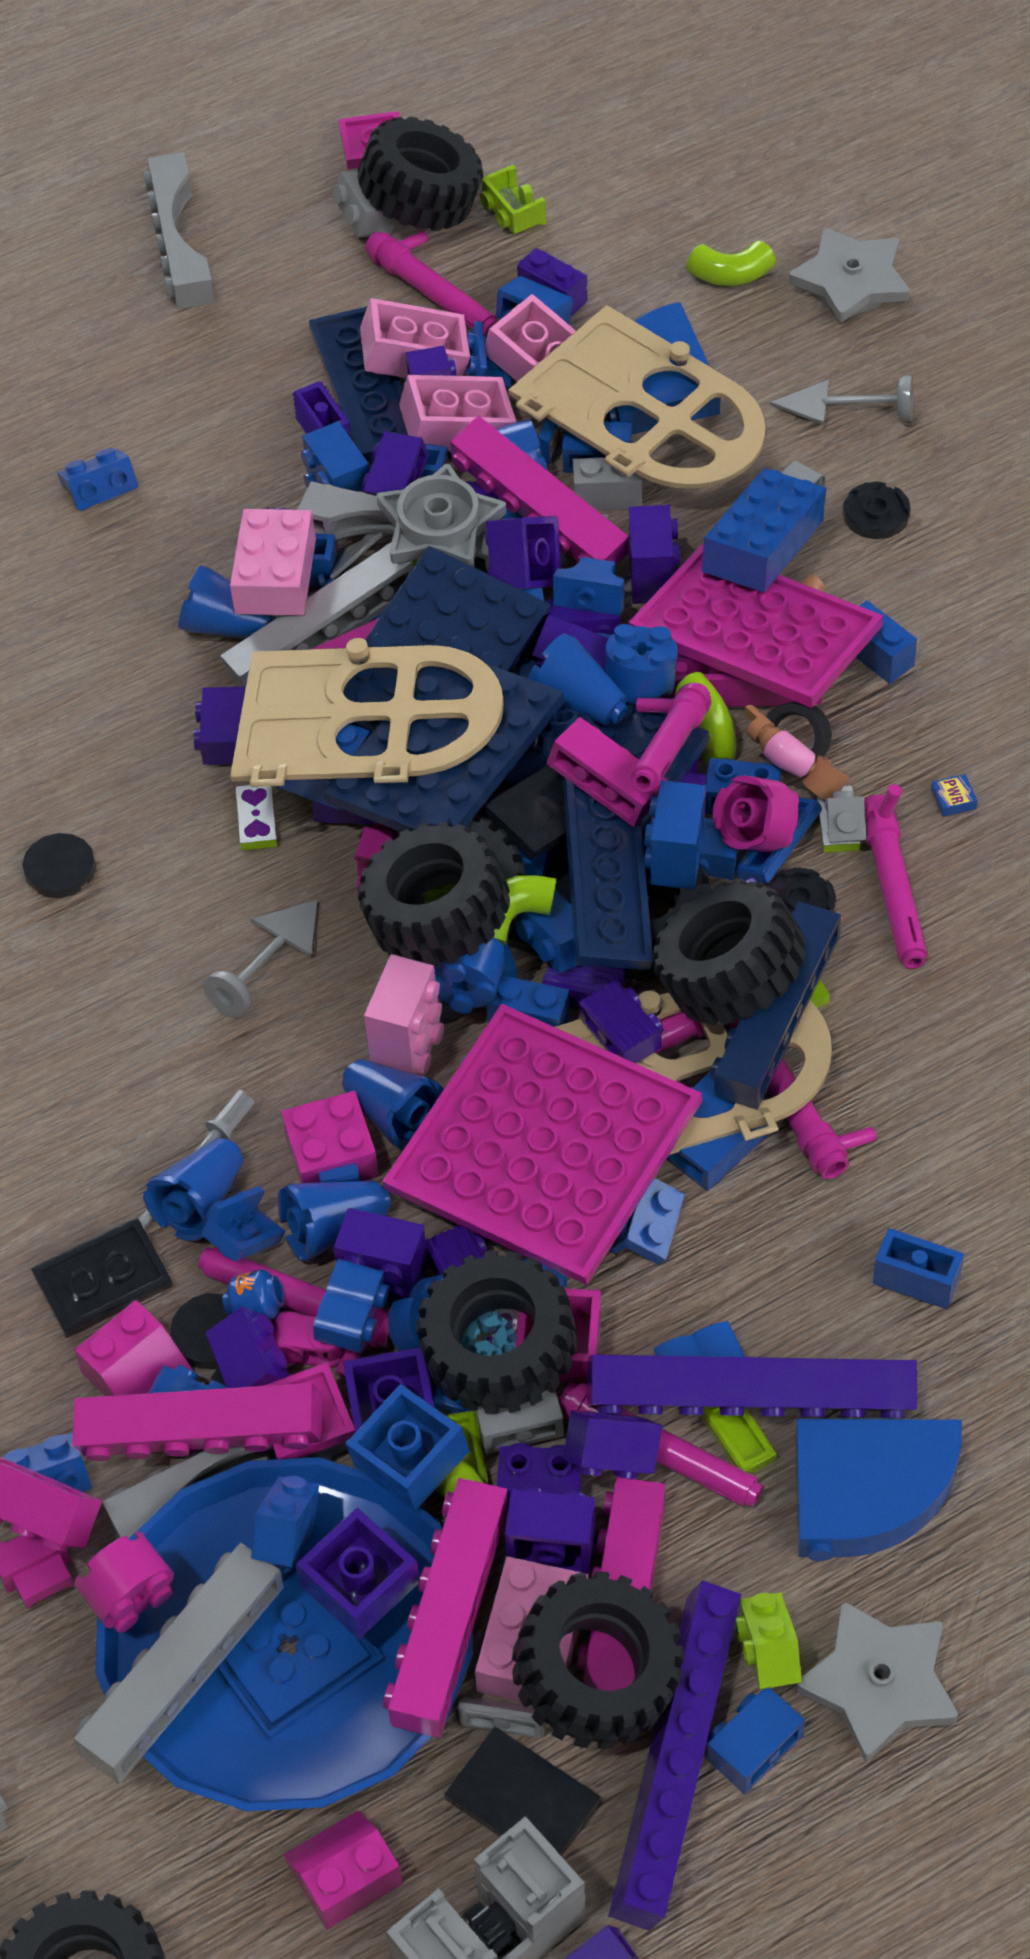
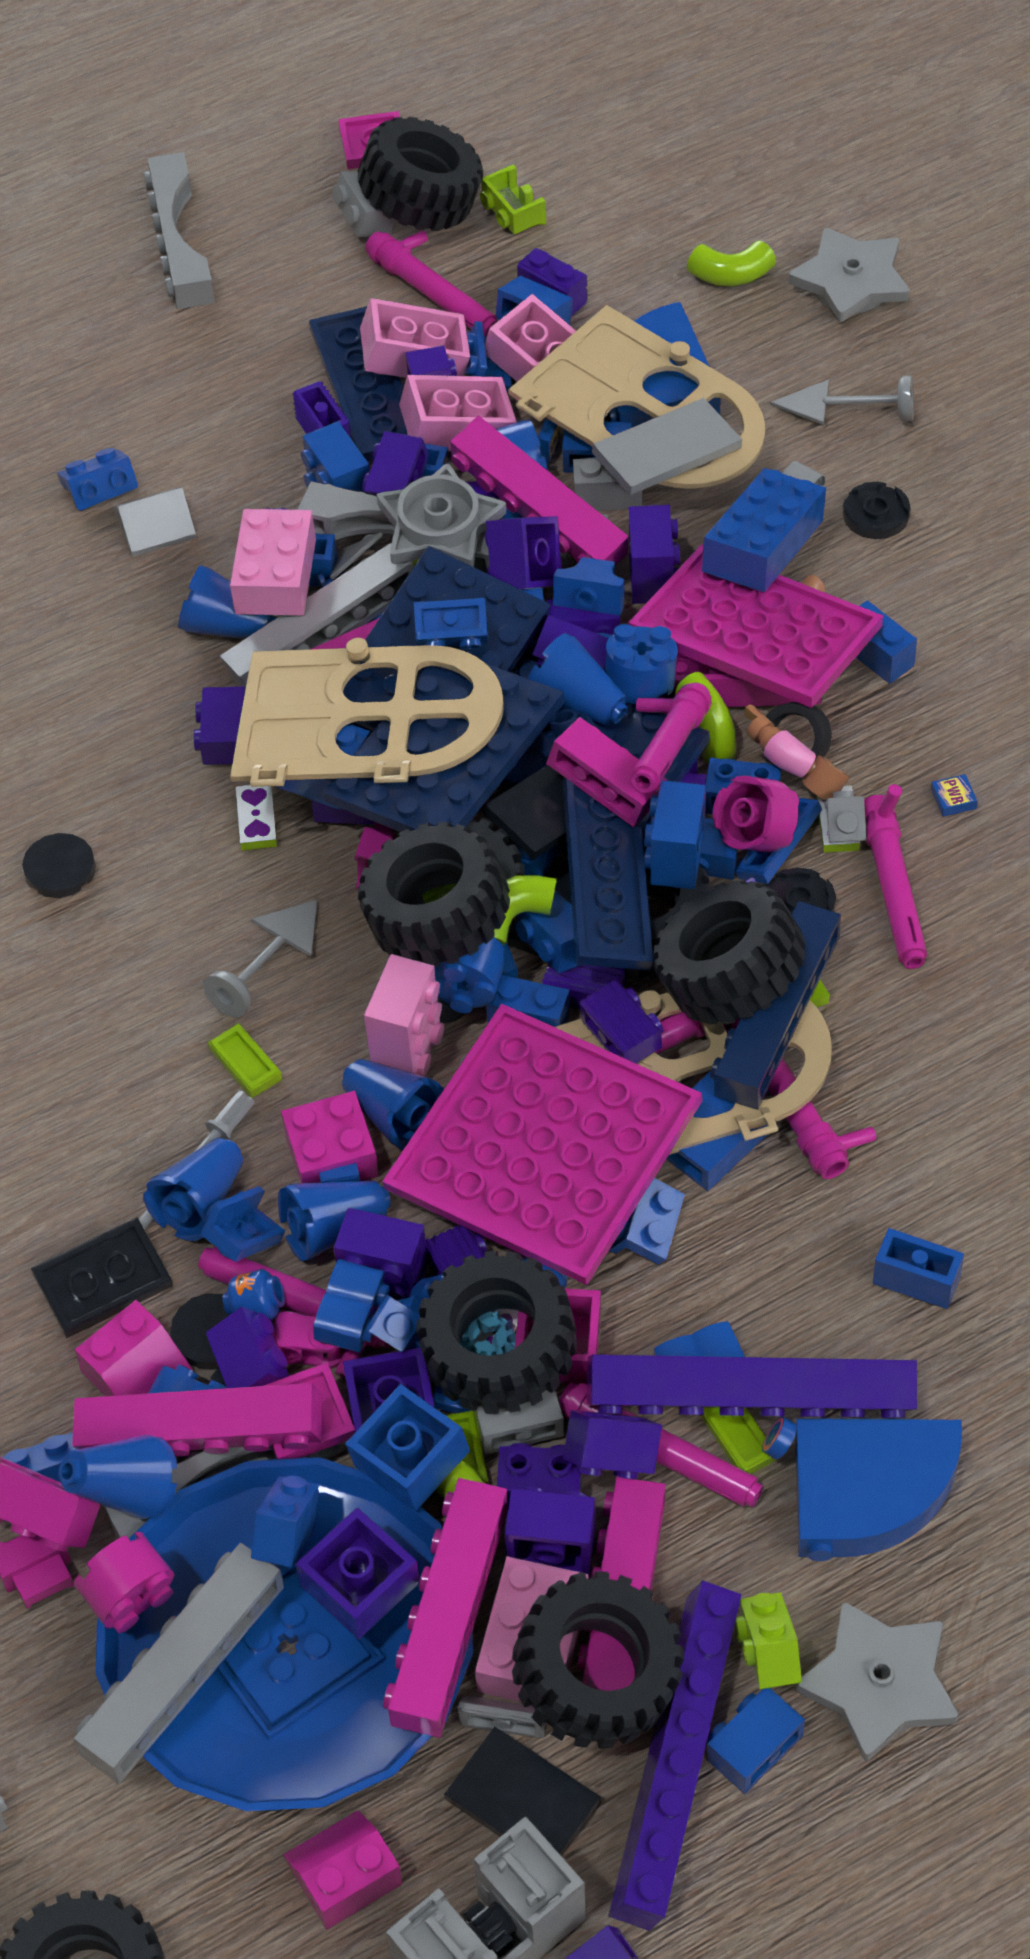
(123, 1475): none -> blue cone
(155, 521): none -> light grey slope
(245, 1060): none -> lime tile
(393, 1323): none -> plate
(451, 623): none -> blue bracket
(666, 446): none -> light grey tile
(779, 1438): none -> blue tile

